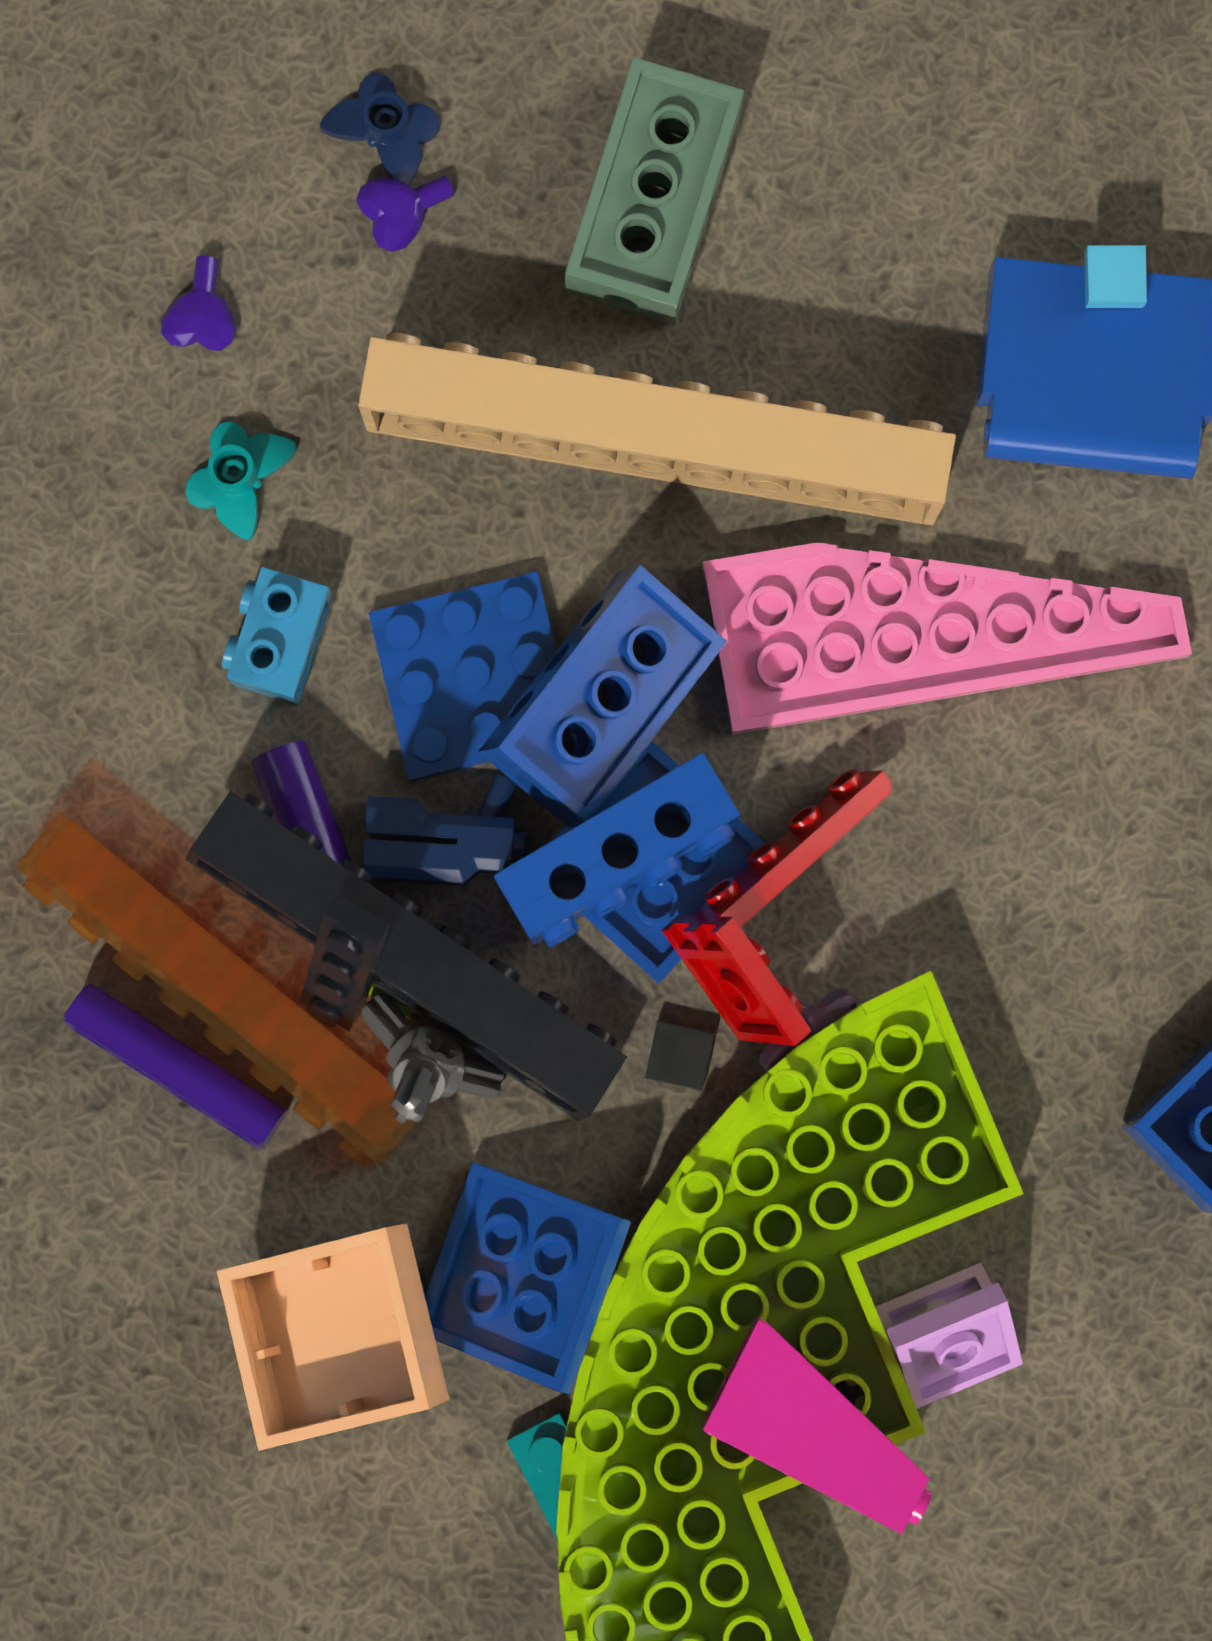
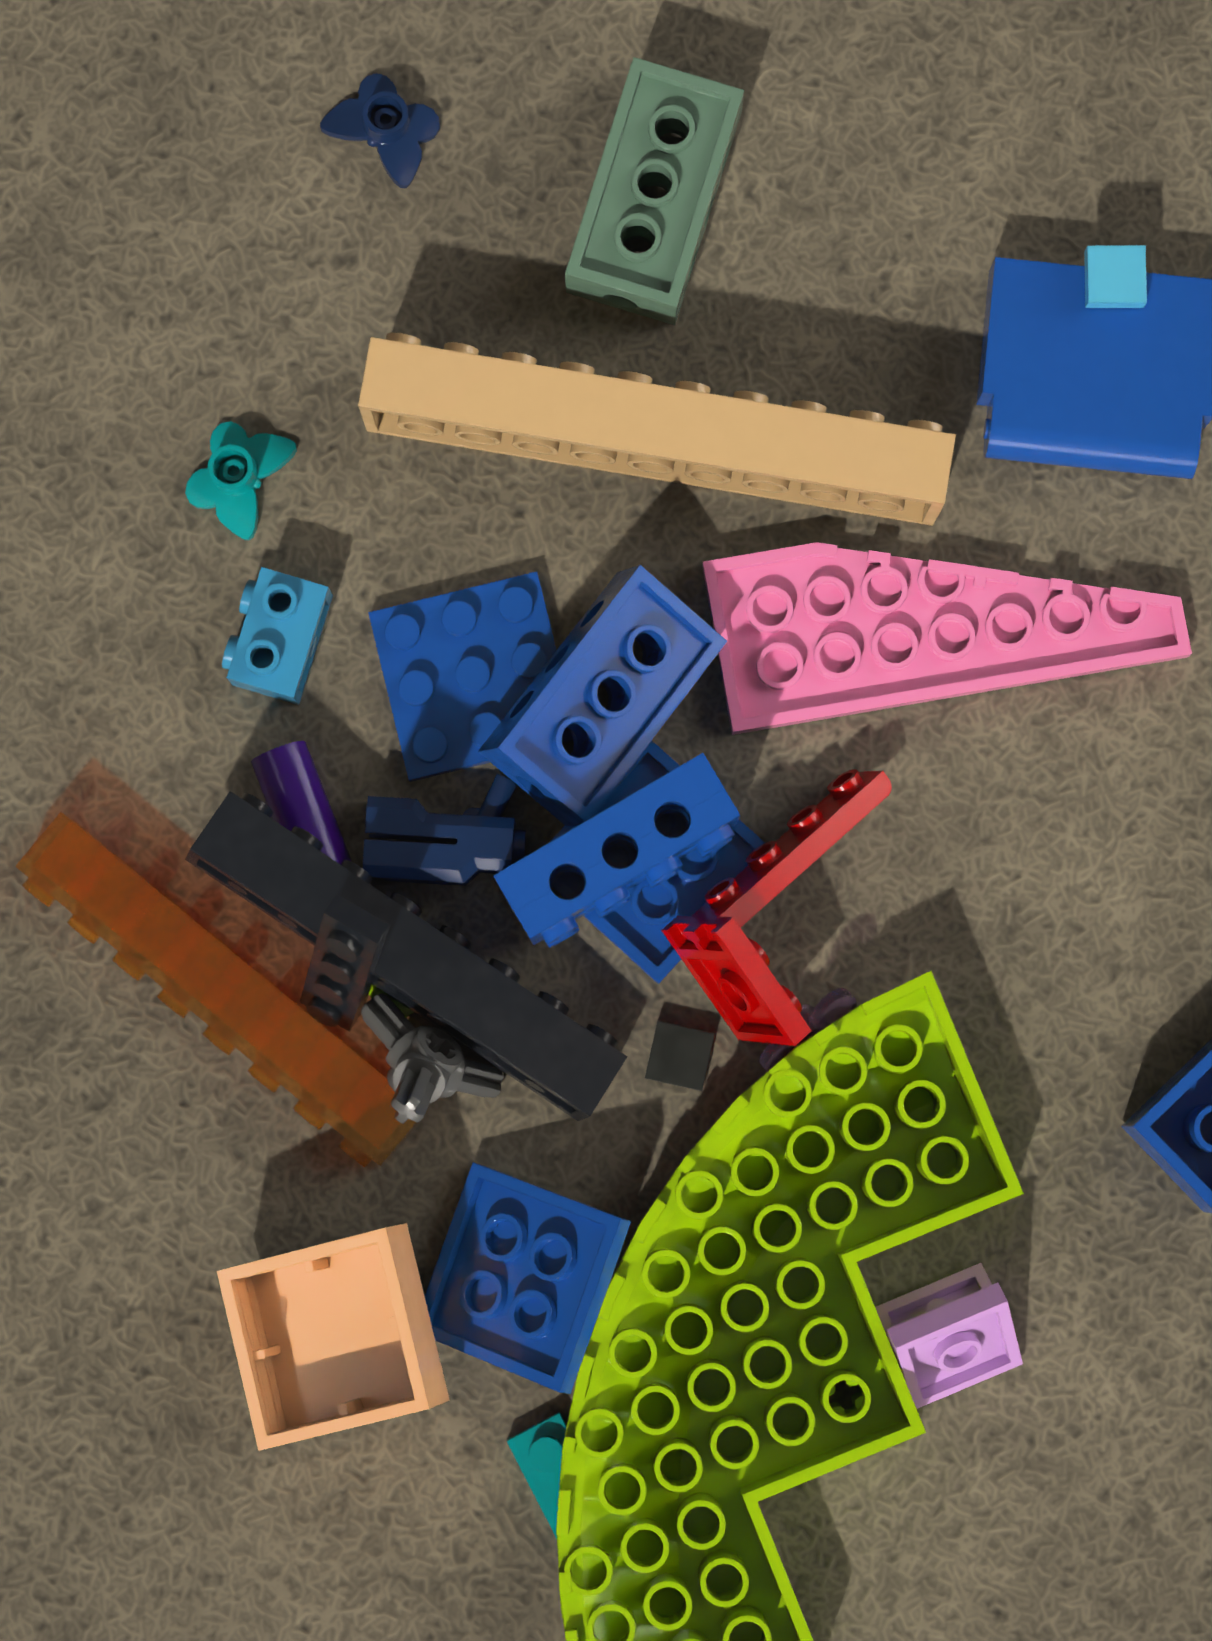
(175, 1066): dark purple brick -> none
(200, 312): dark purple rock -> none
(399, 208): dark purple rock -> none
(806, 1428): dark pink slope -> none

